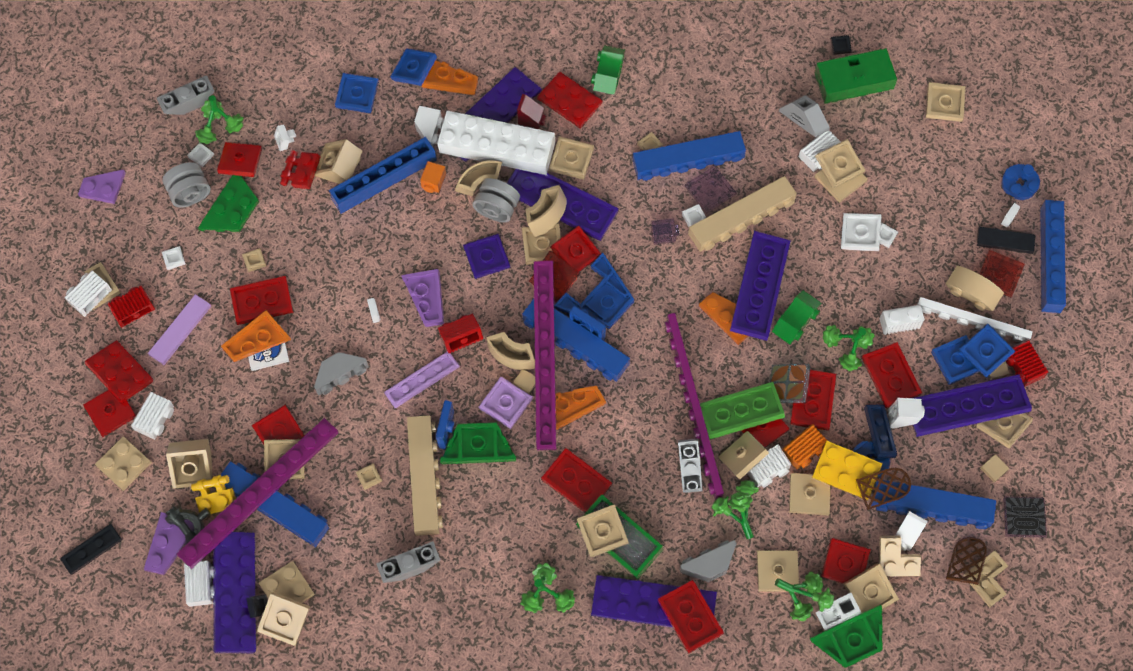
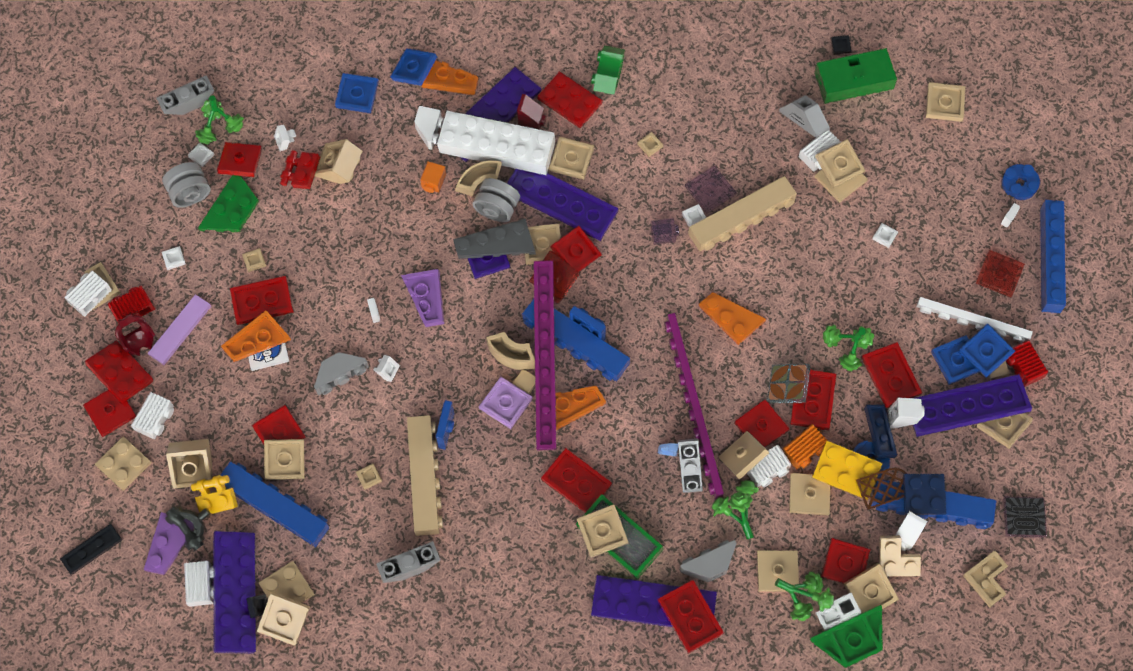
(102, 187): medium lavender wing -> none
(136, 339): none -> dark red helmet
(257, 493): magenta plate -> none
(382, 175): blue brick -> none
(387, 368): none -> white tile
(421, 379): lavender tile -> none
(460, 333): red brick -> none
(477, 445): green wing -> none
(501, 240): none -> dark grey wing
(545, 575): bright green plant -> none
(546, 211): tan brick -> none
(607, 300): blue wing -> none
(668, 449): none -> light blue tile
(688, 155): blue brick -> none
(742, 410): bright green plate -> none
(760, 286): dark purple plate -> none
(796, 317): green brick -> none
(861, 232): white tile -> none
(901, 319): white brick -> none
(924, 494): none -> dark blue plate
(960, 560): reddish brown window -> none
(974, 288): tan brick -> none
(994, 468): tan tile -> none
(1006, 240): black tile -> none

